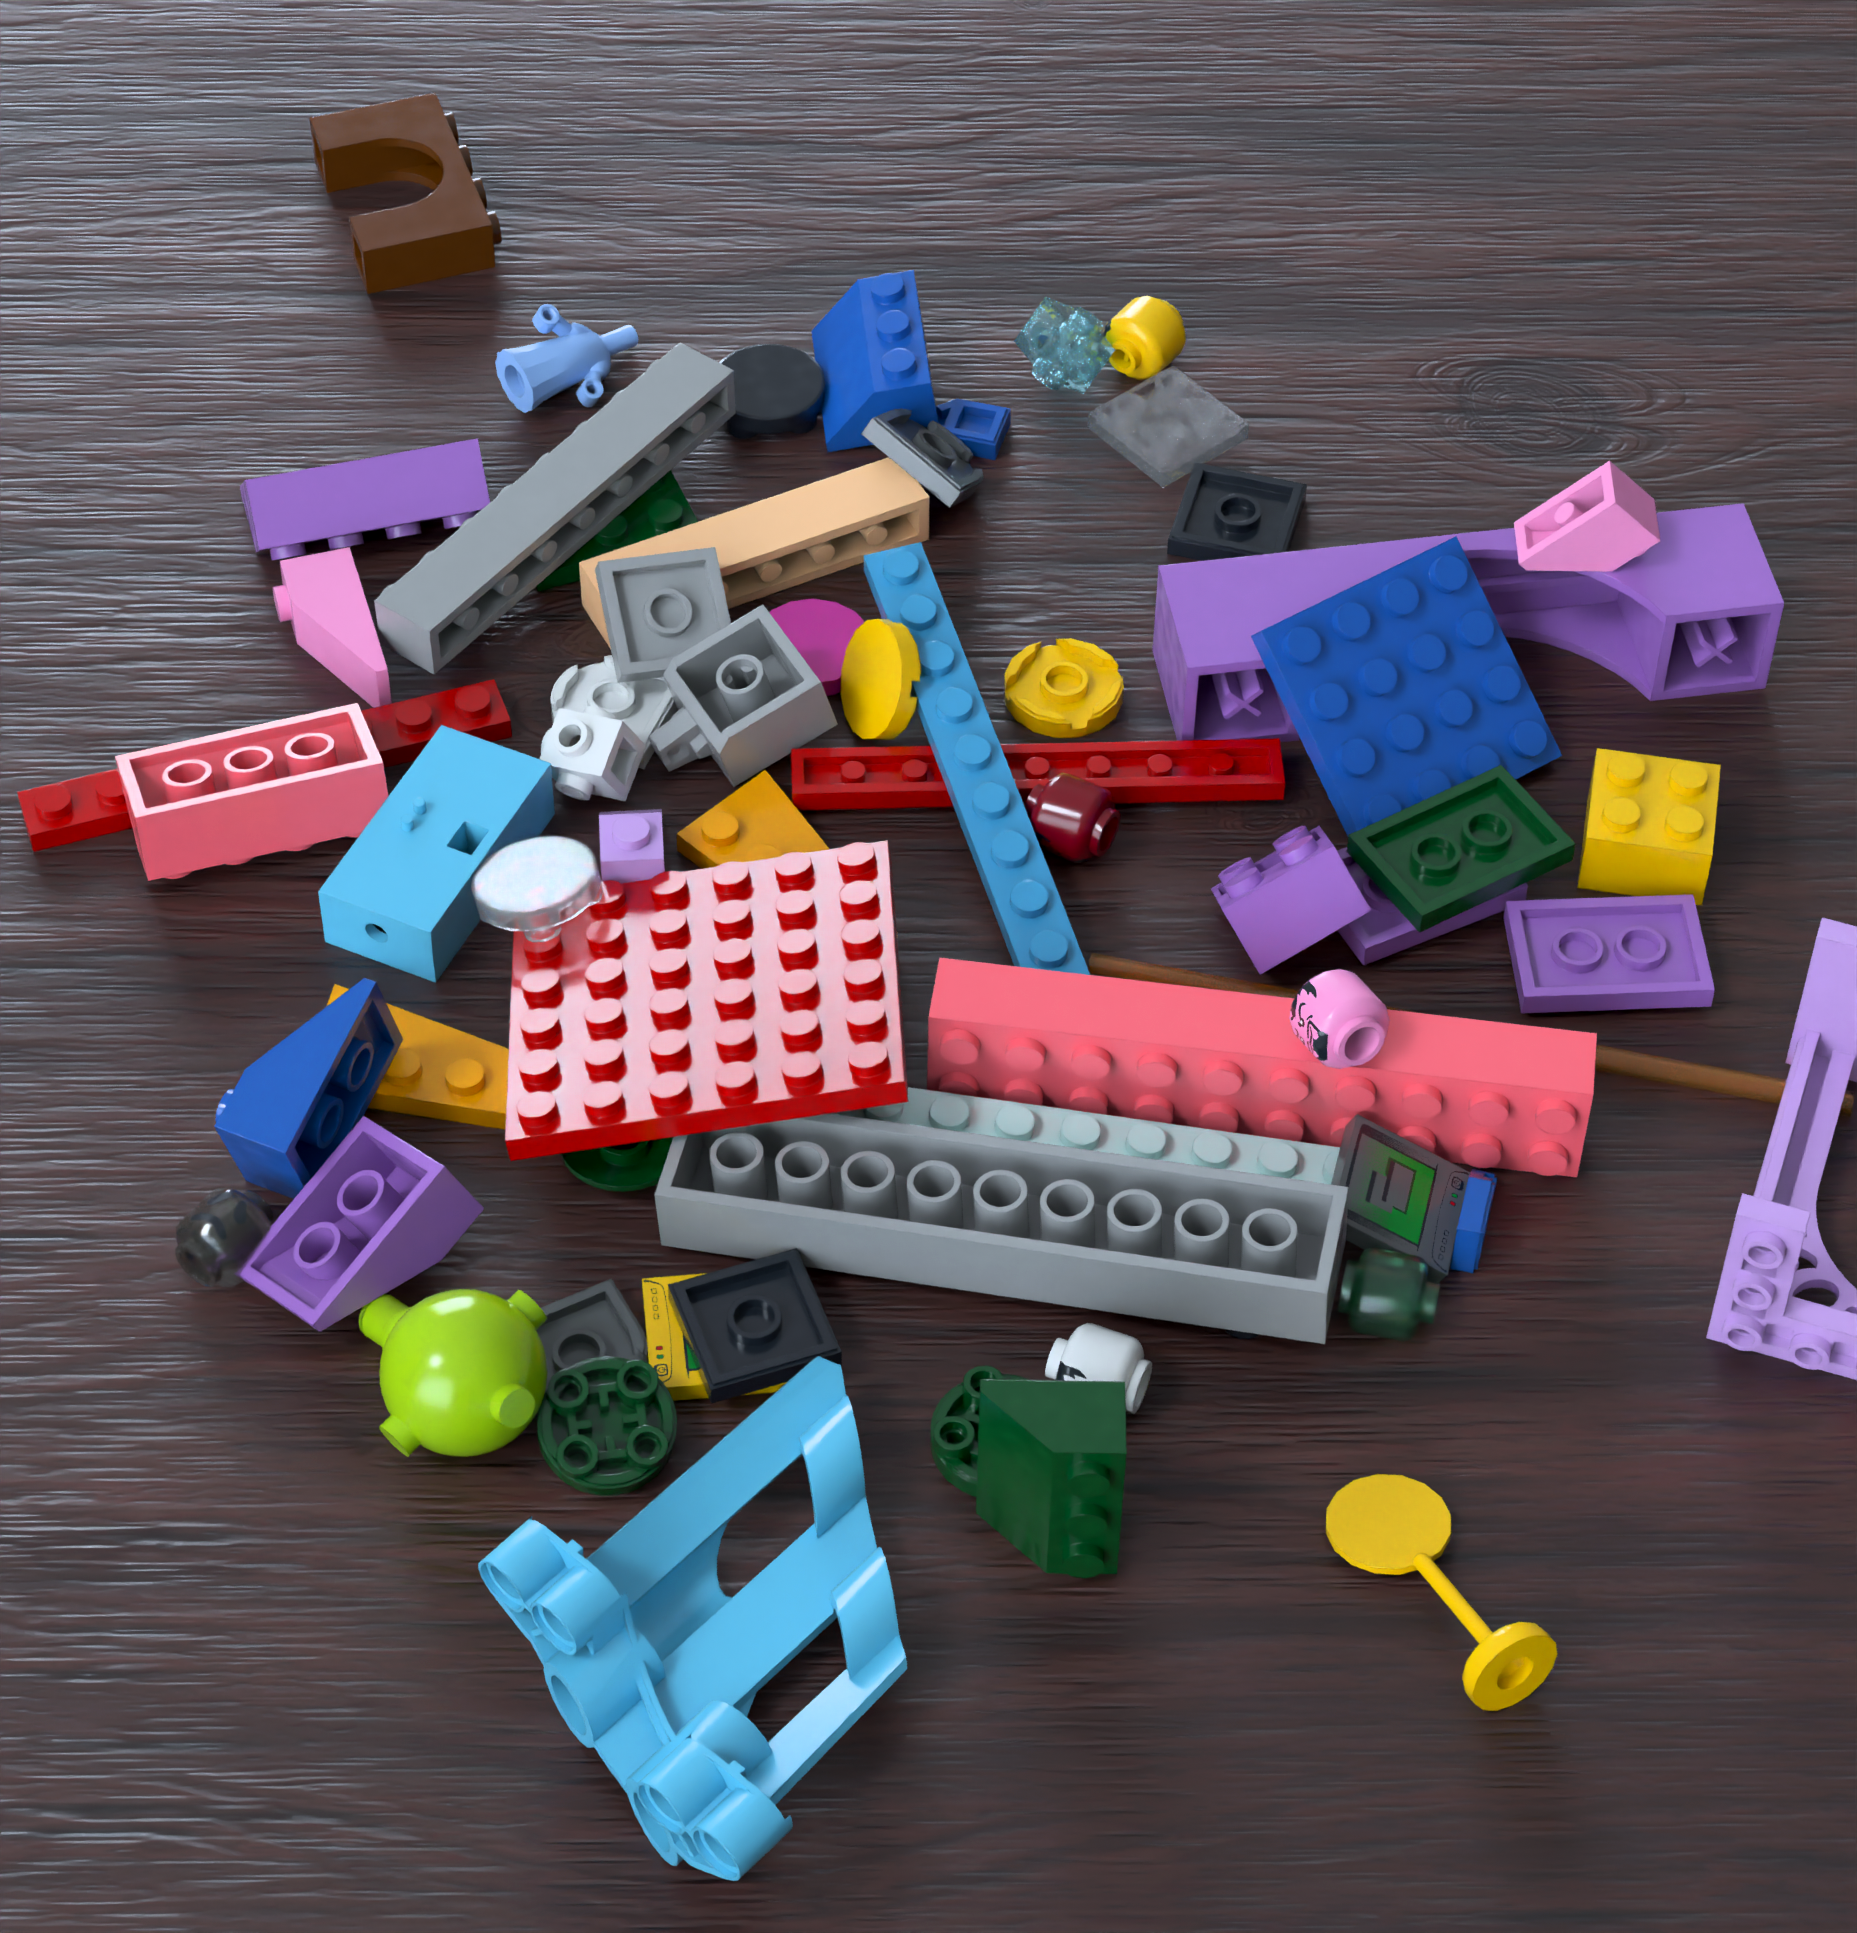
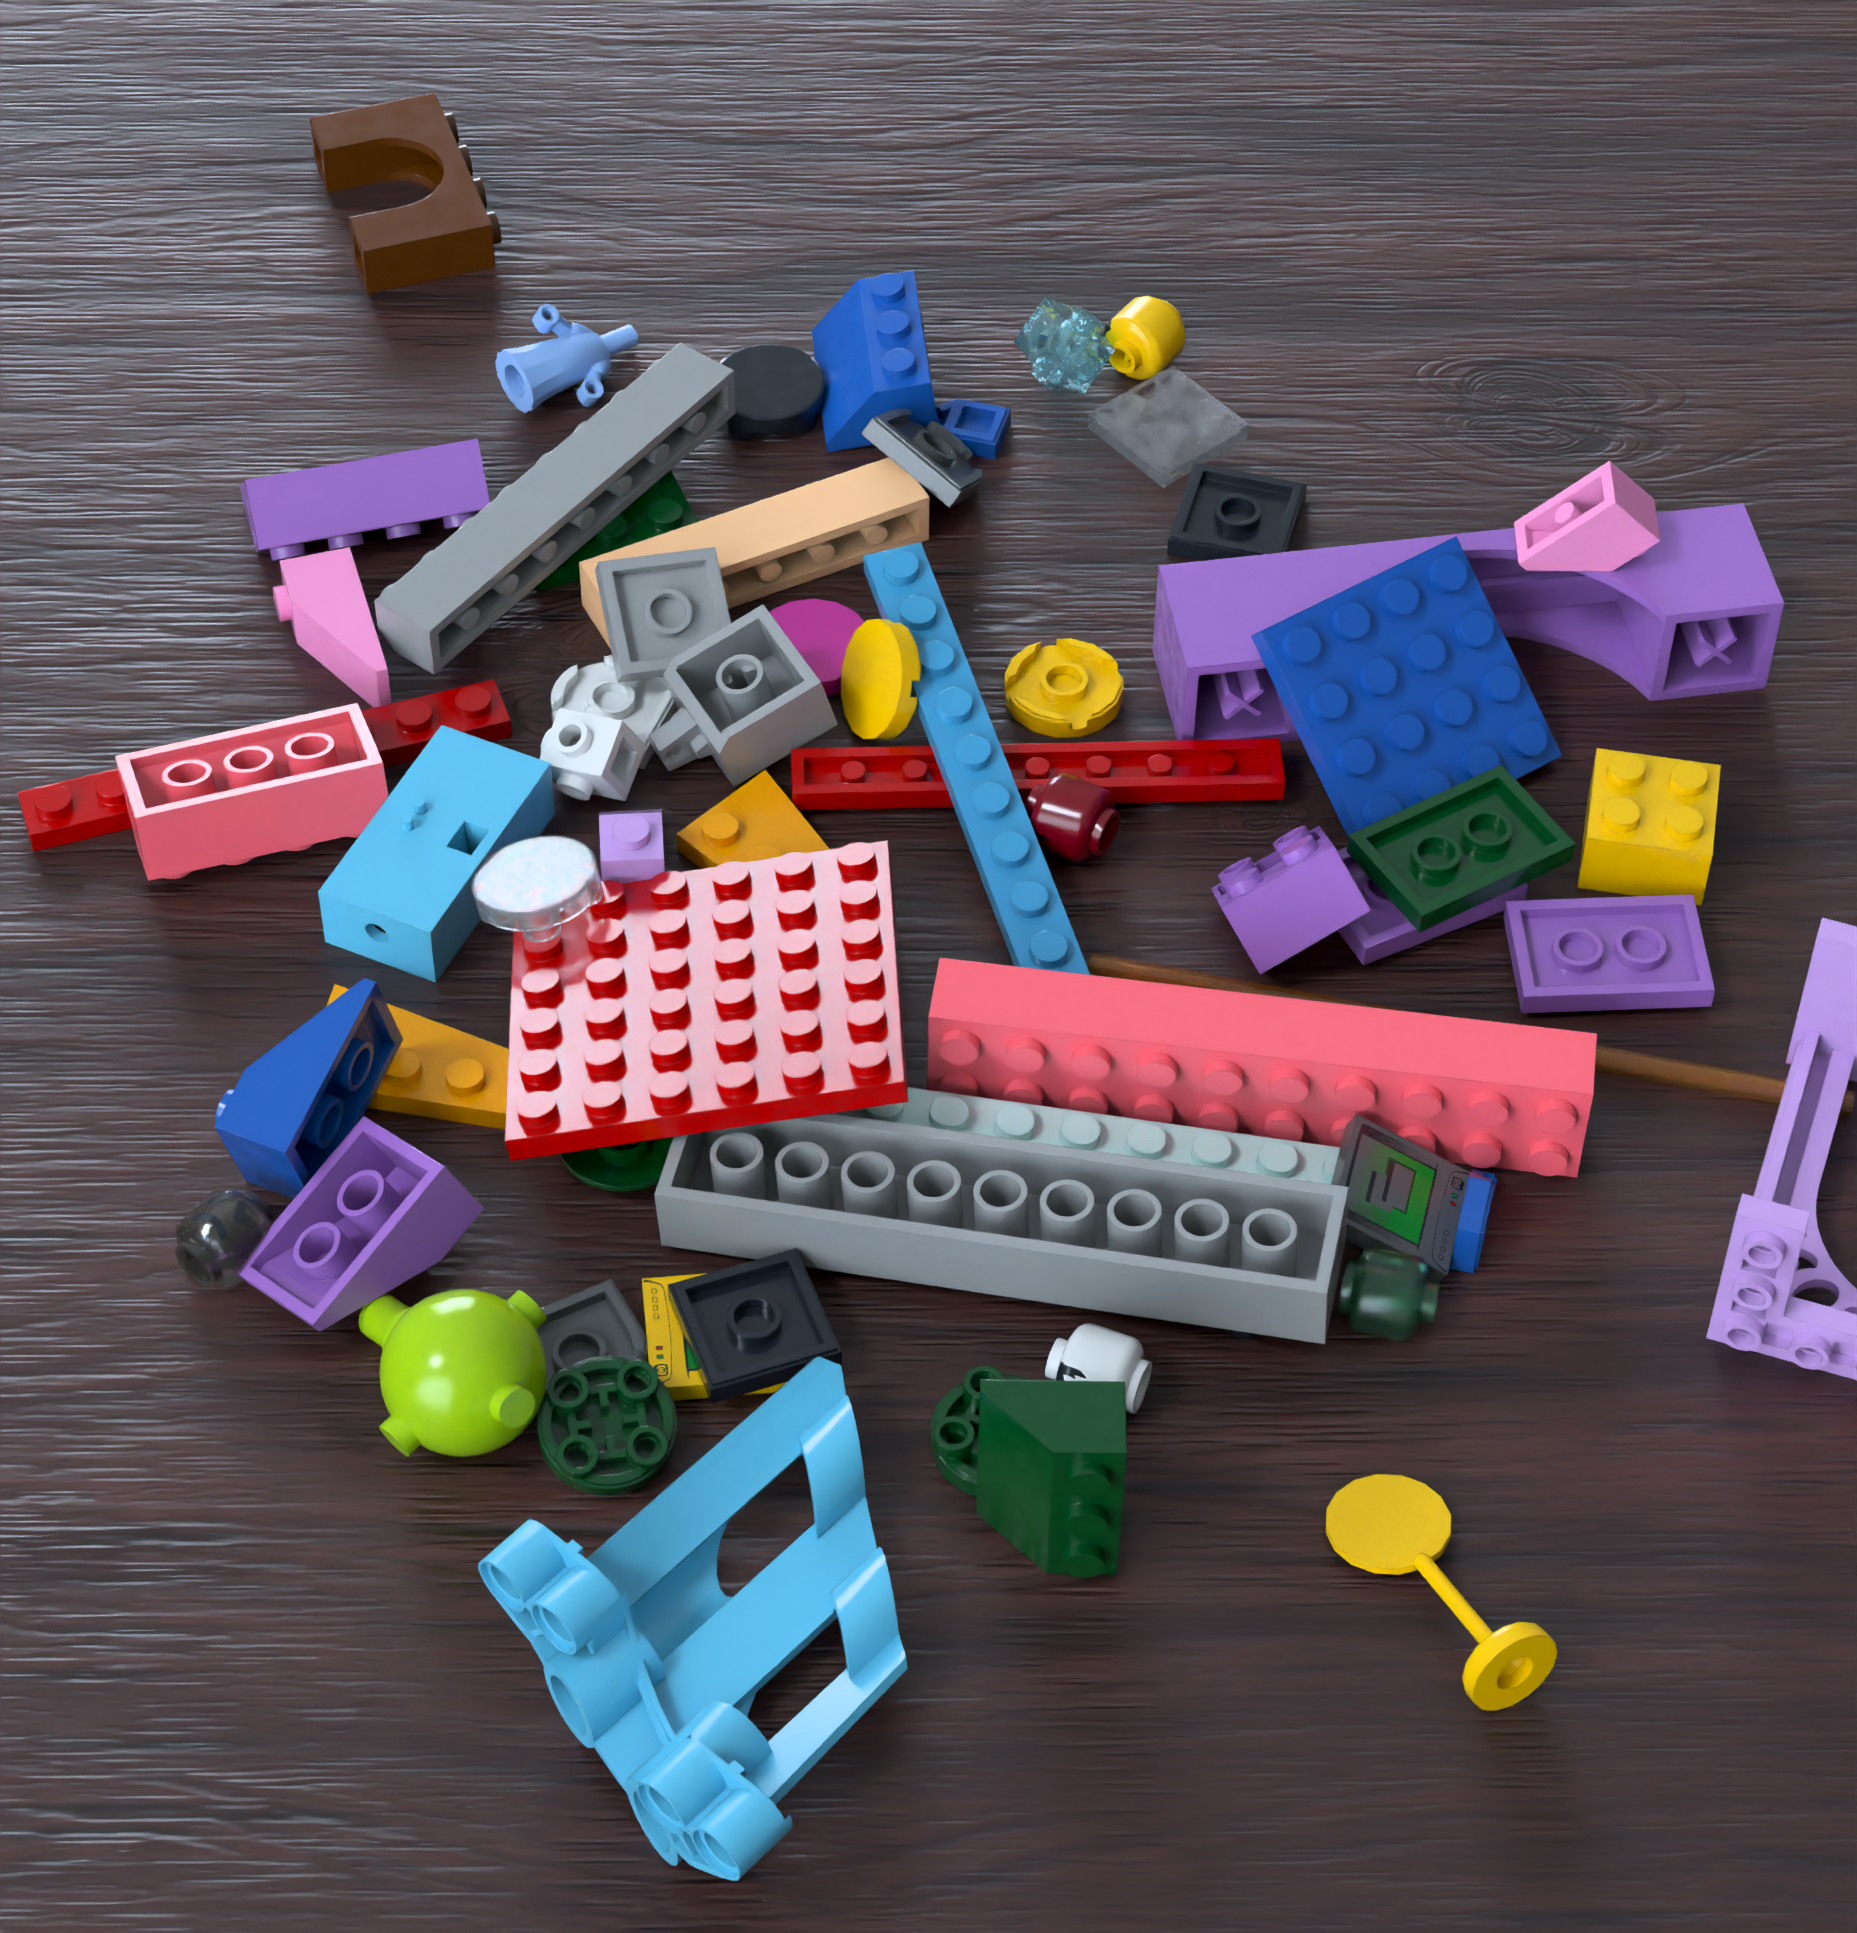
(1339, 1019): bright pink head -> none

